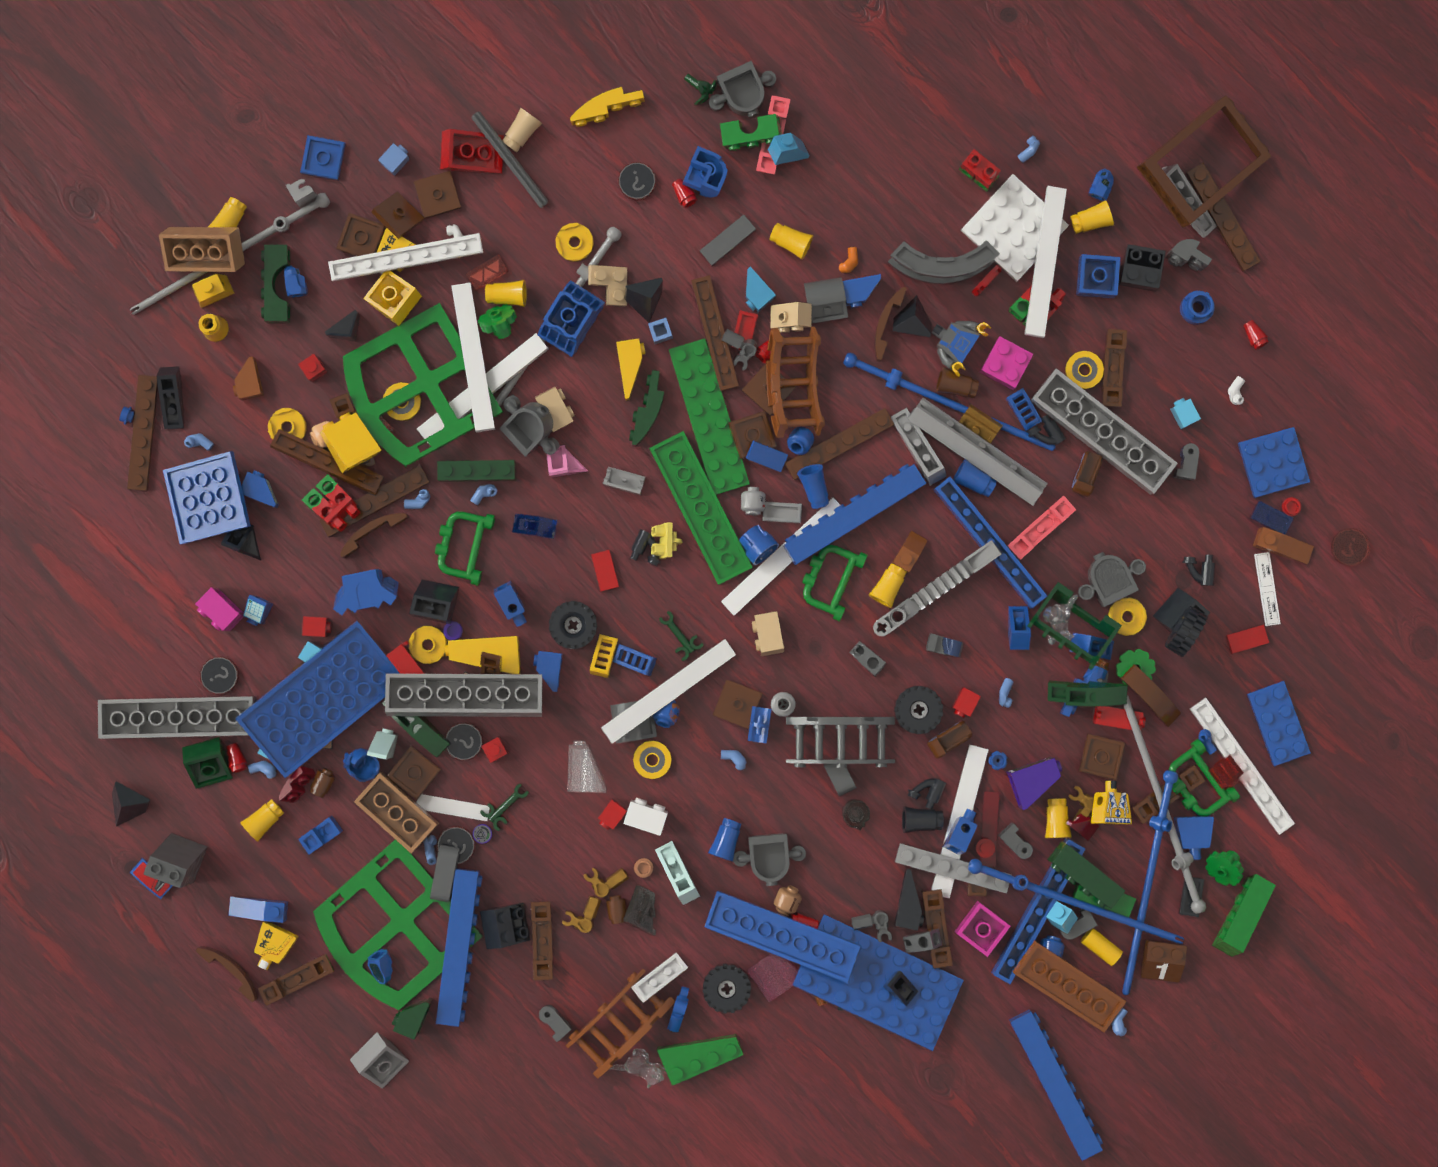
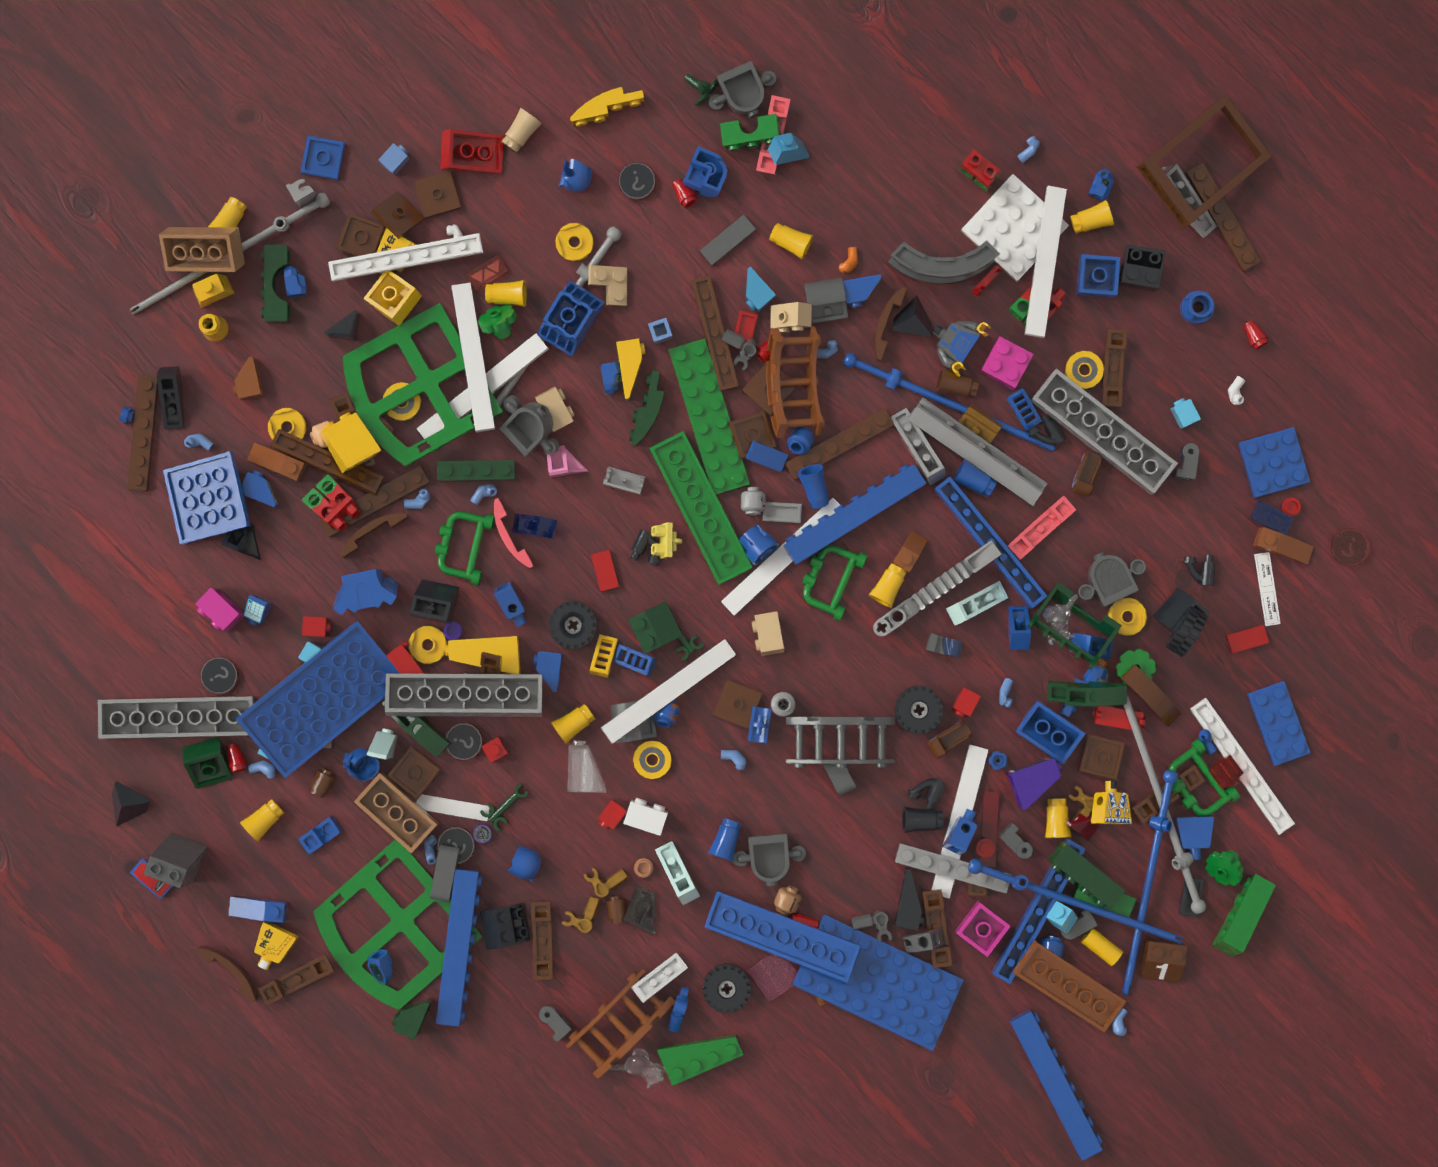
(277, 462): none -> dark orange slope
(294, 787): dark red slope -> none
(312, 367): red brick -> none
(379, 1060): light grey slope -> none
(500, 513): none -> coral slope
(509, 159): dark grey axle -> none
(525, 863): none -> blue helmet
(573, 723): none -> yellow plant
(575, 176): none -> blue helmet
(611, 377): none -> blue rock
(644, 297): black slope -> none
(655, 627): none -> dark green slope
(829, 350): none -> medium blue arm
(856, 813): clear smoke hair -> none
(868, 658): dark grey leg -> none
(901, 988): black slope -> none
(977, 603): none -> light aqua slope
(1050, 731): none -> blue slope
(1186, 252): dark grey brick -> none

